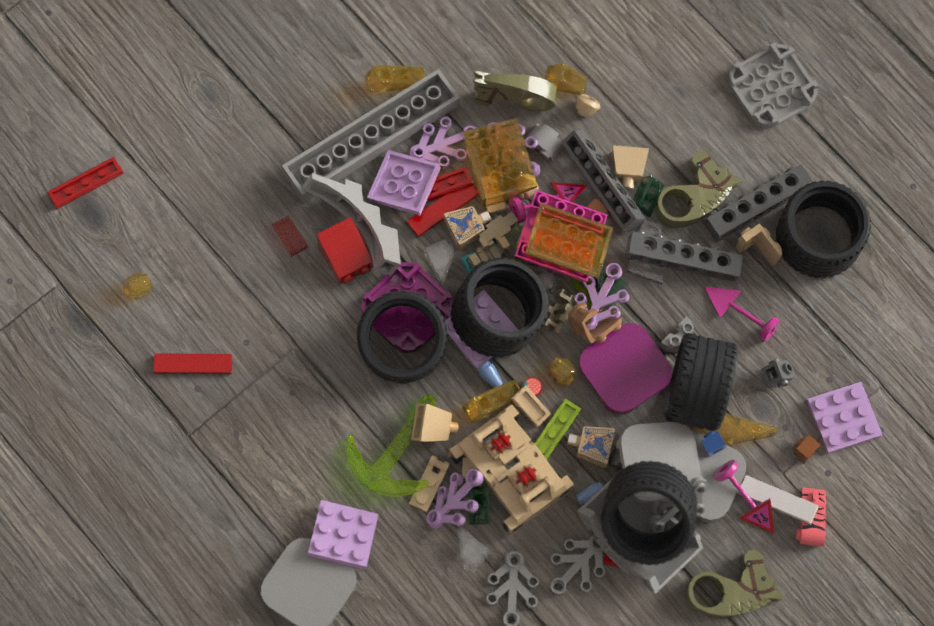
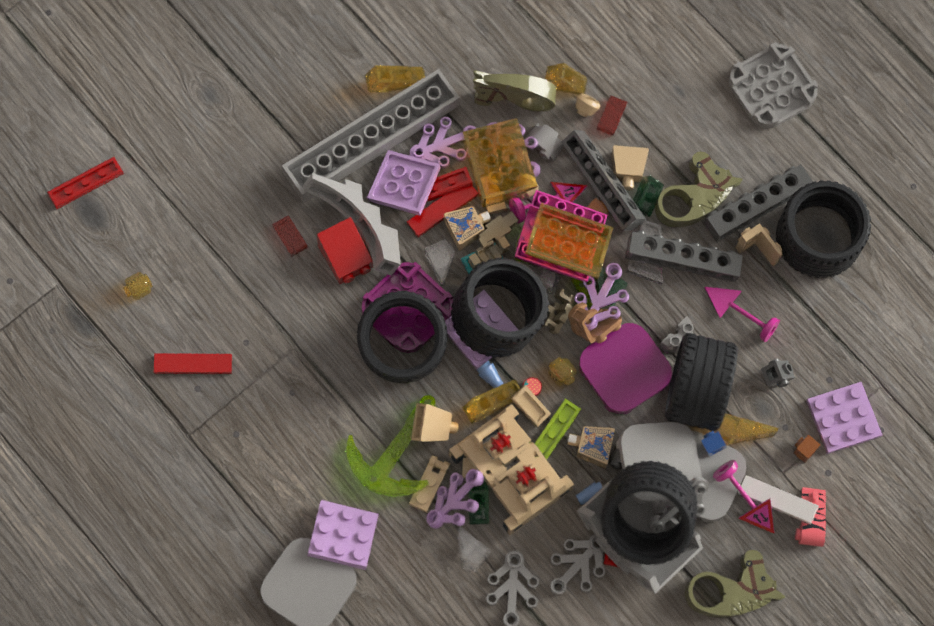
(612, 115): none -> clear red tile

